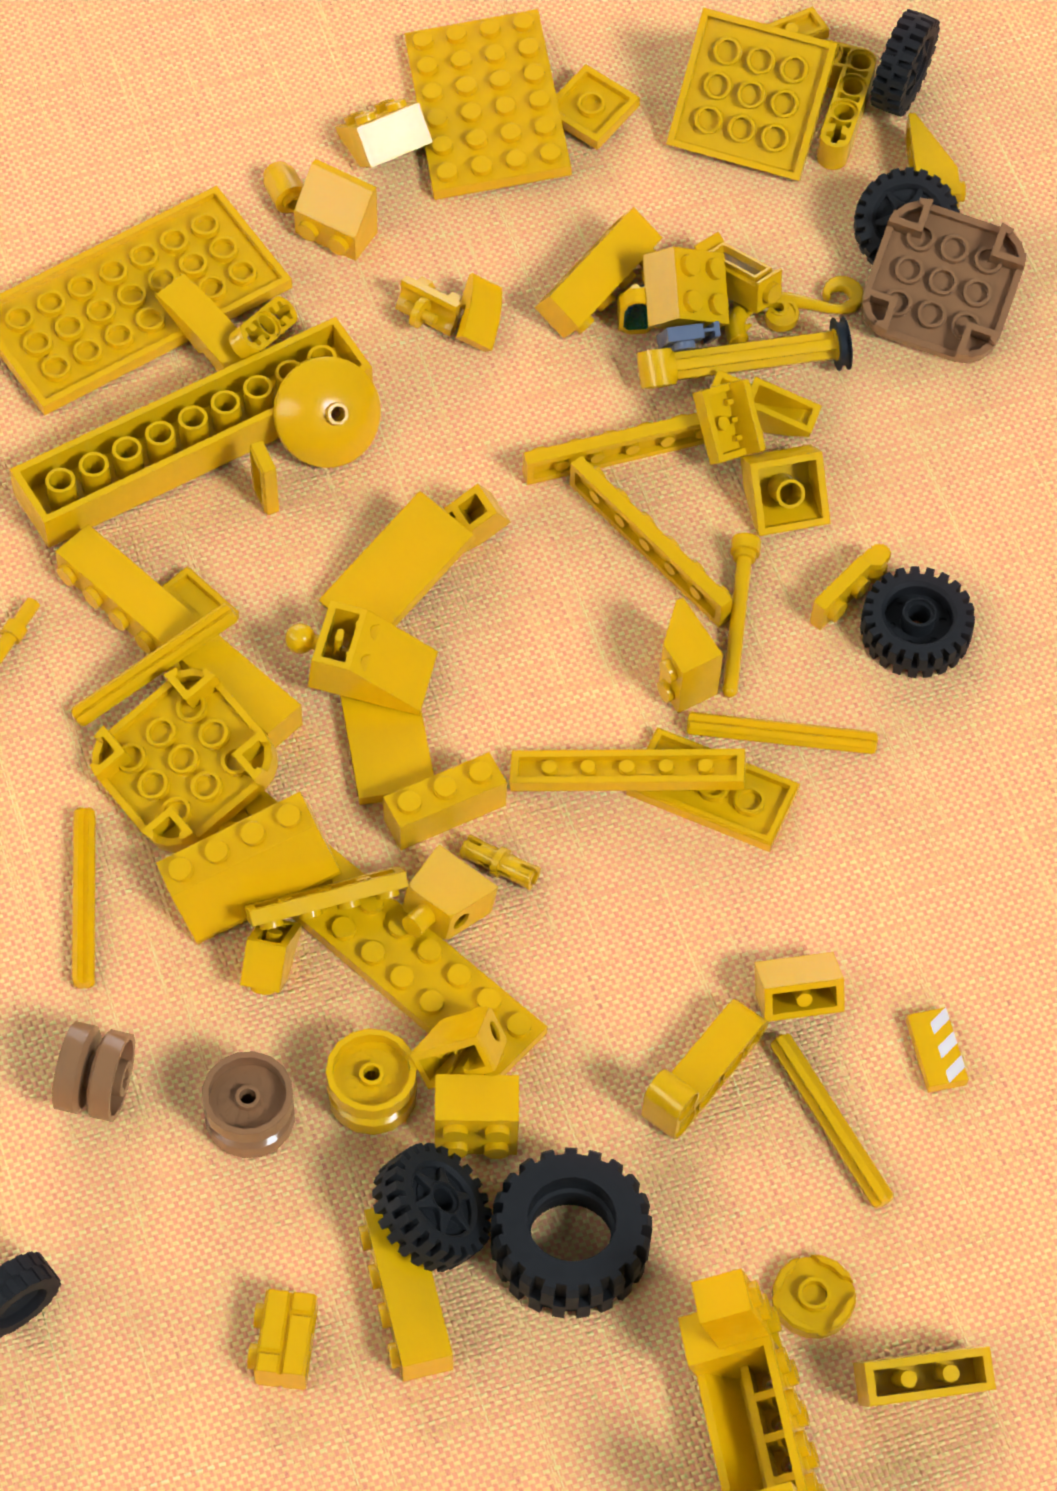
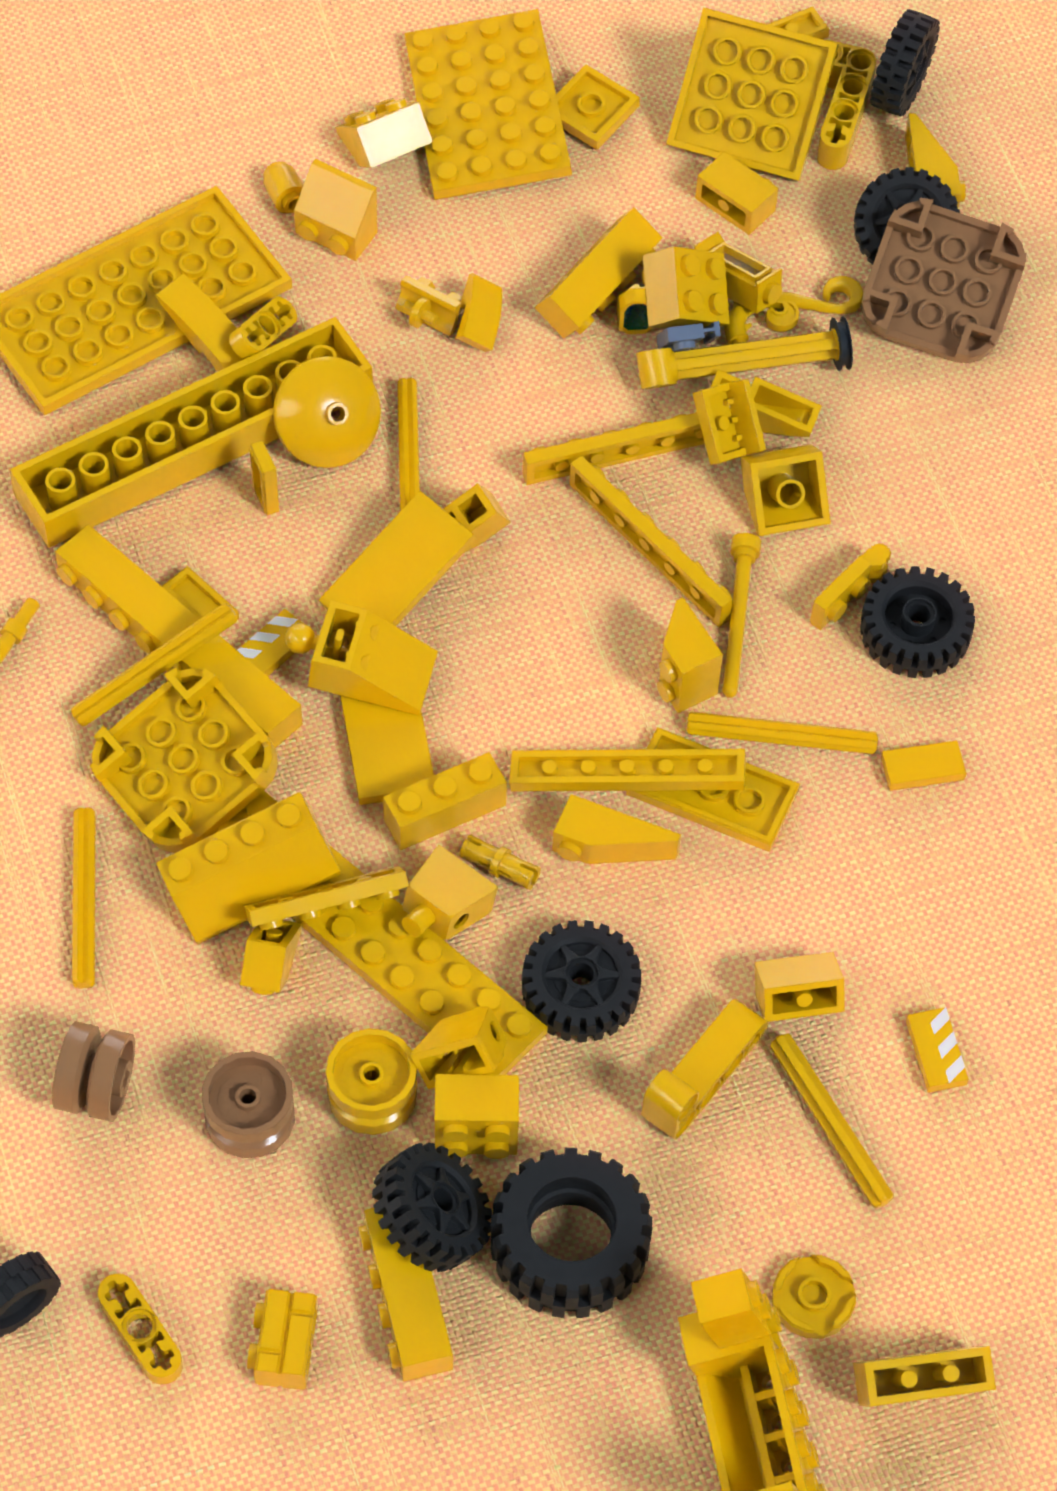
(165, 1346): none -> yellow beam
(268, 646): none -> yellow tile
(408, 440): none -> yellow axle
(588, 954): none -> black wheel
(605, 835): none -> yellow slope
(736, 192): none -> yellow brick
(923, 765): none -> yellow tile

